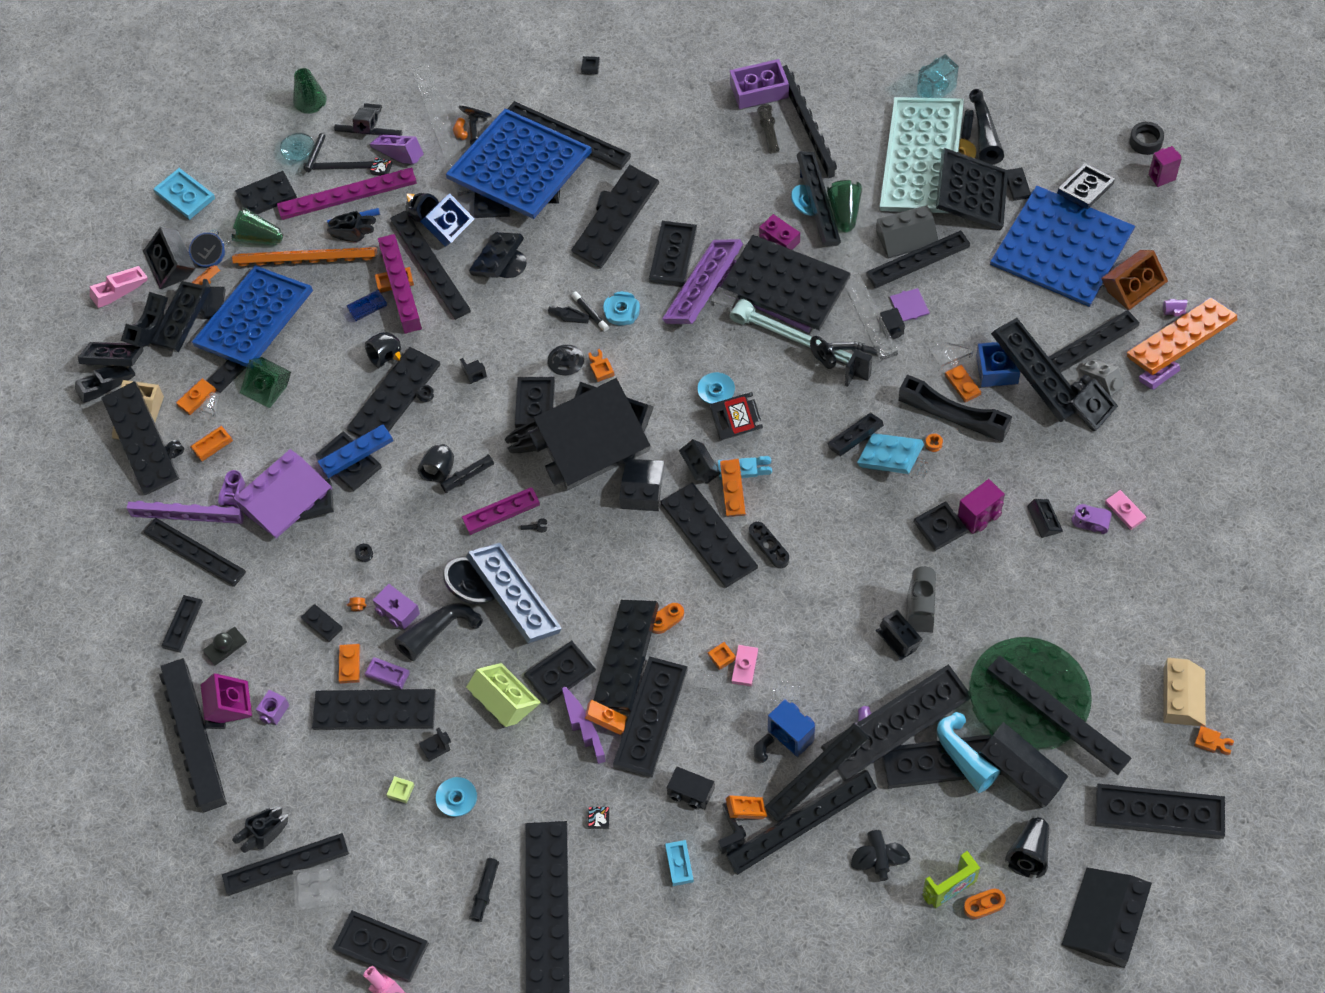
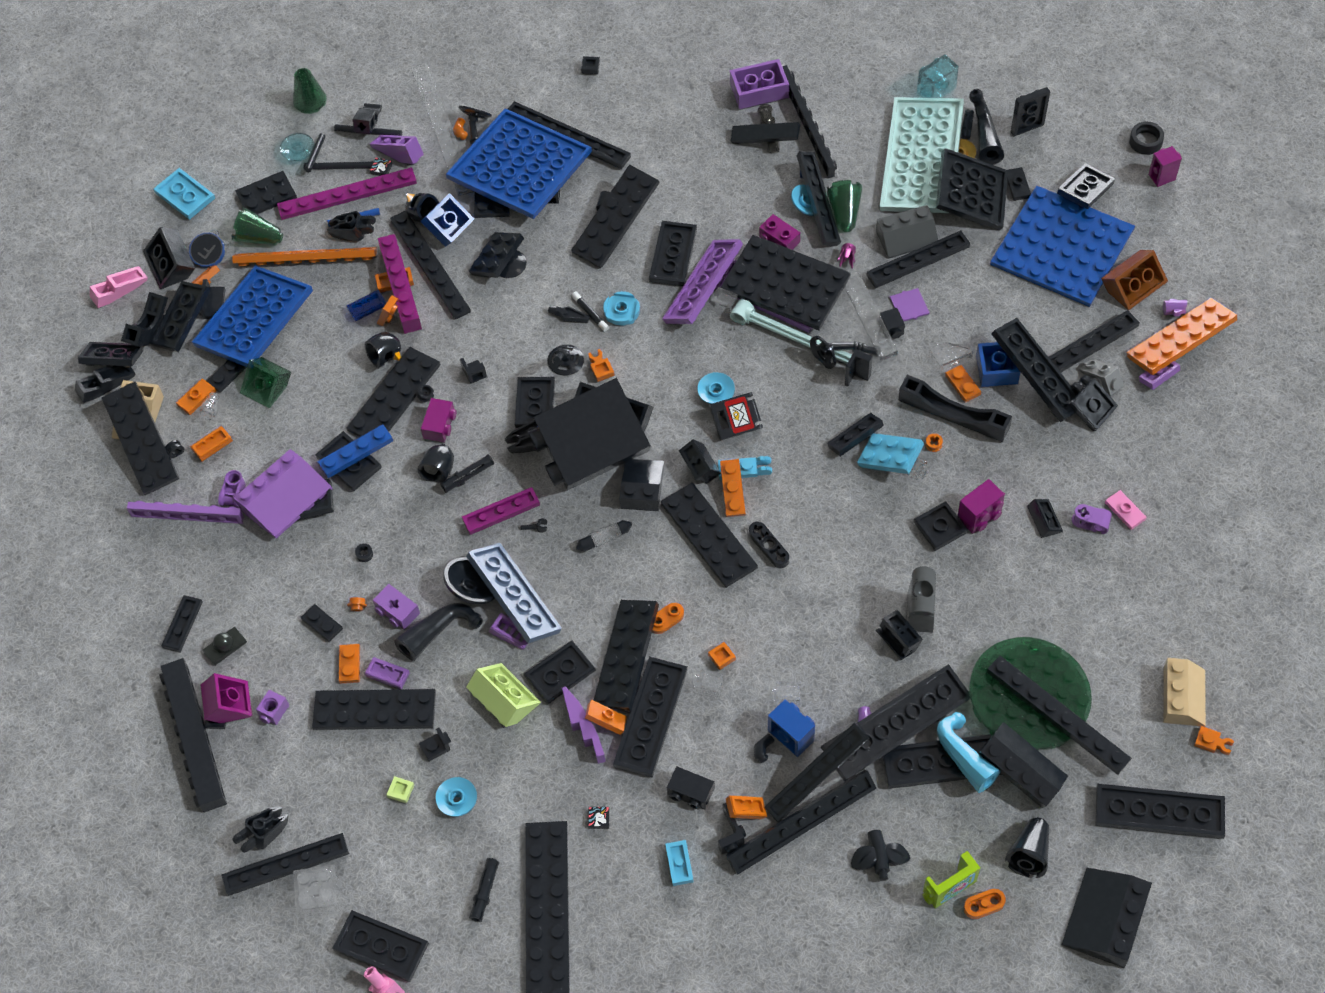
(195, 552): black tile -> none
(388, 311): none -> orange plate
(438, 420): none -> magenta brick
(494, 630): none -> medium lavender slope
(603, 535): none -> piece
(744, 665): bright pink plate -> none
(765, 133): none -> black tile
(847, 250): none -> flat silver piece
(1030, 111): none -> black plate

